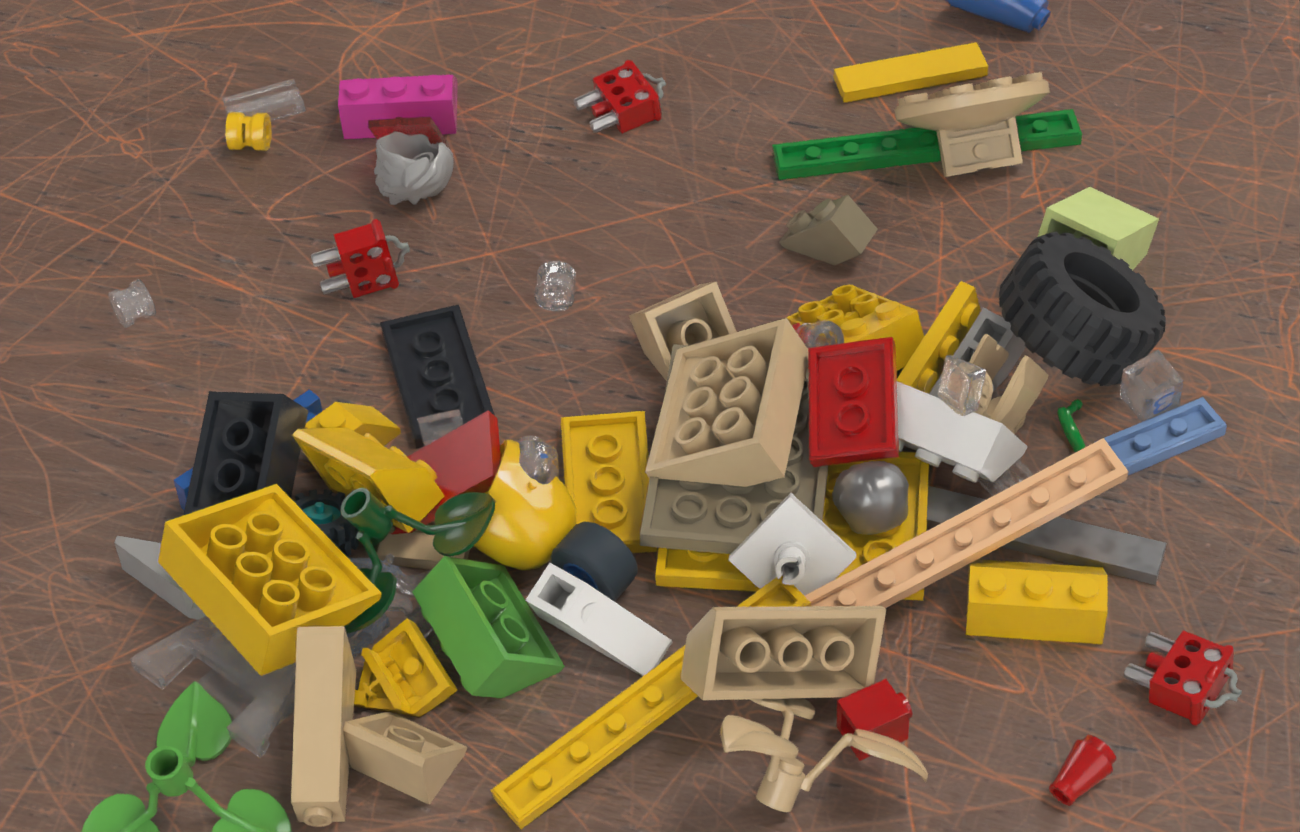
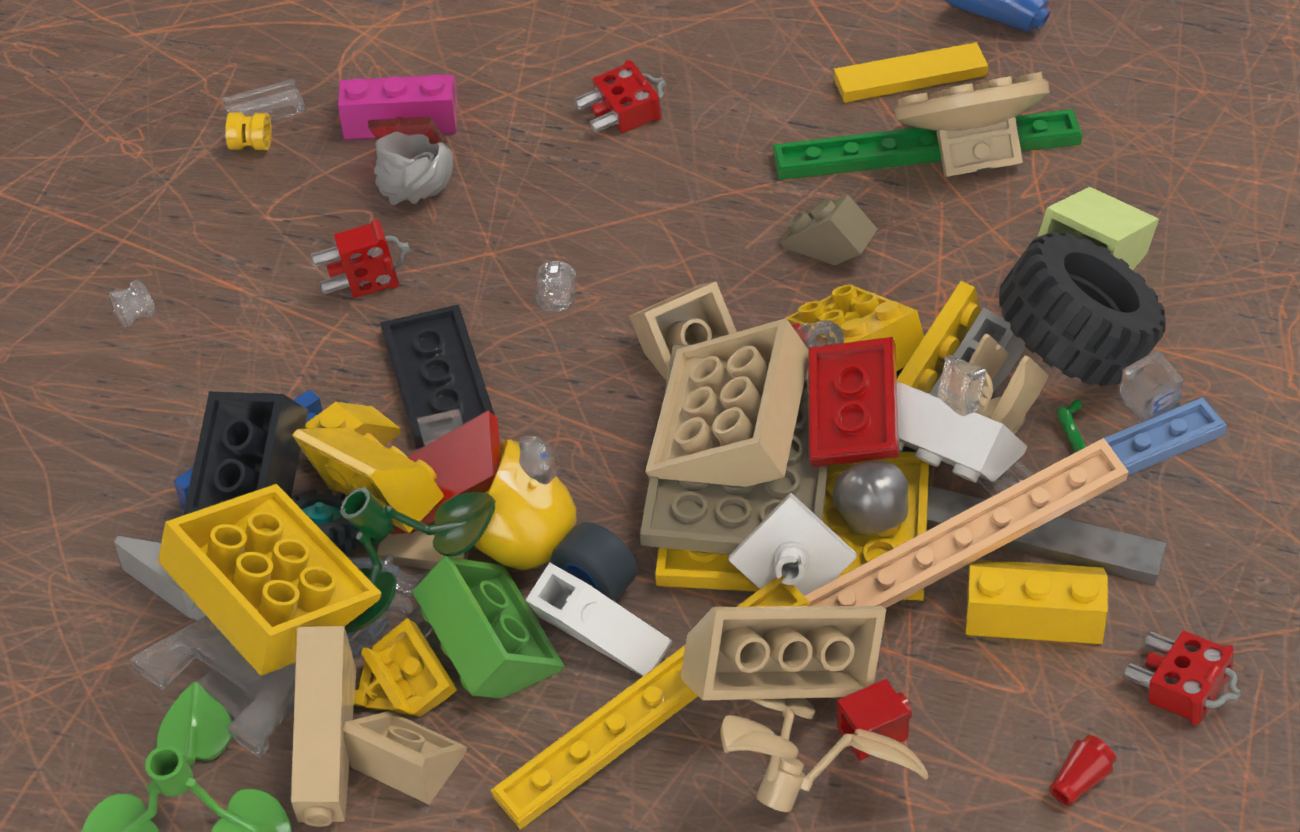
(606, 471): yellow tile -> none

